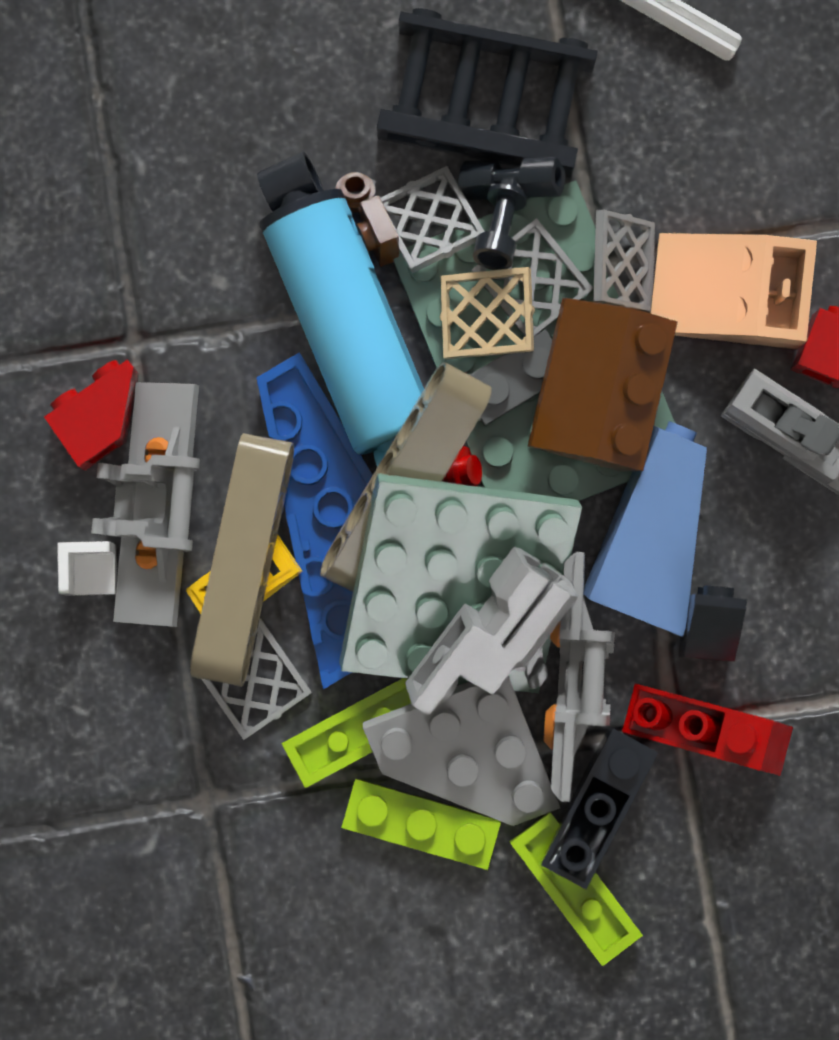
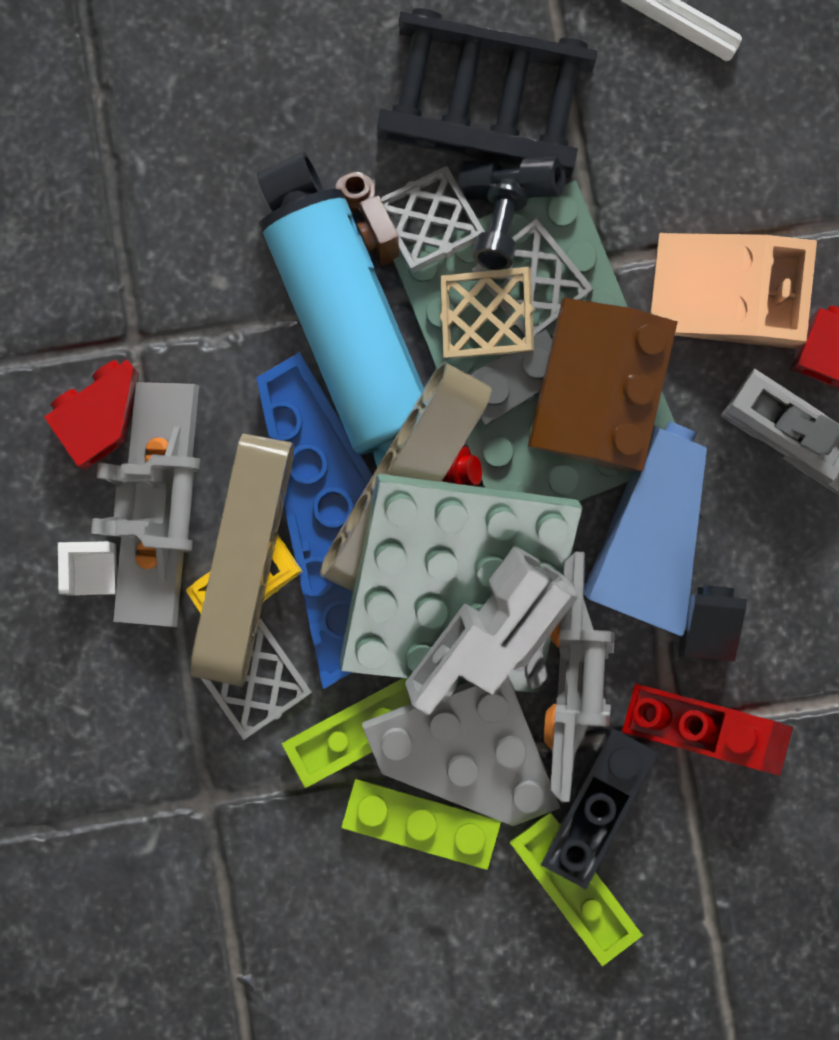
(603, 265): light grey window -> none

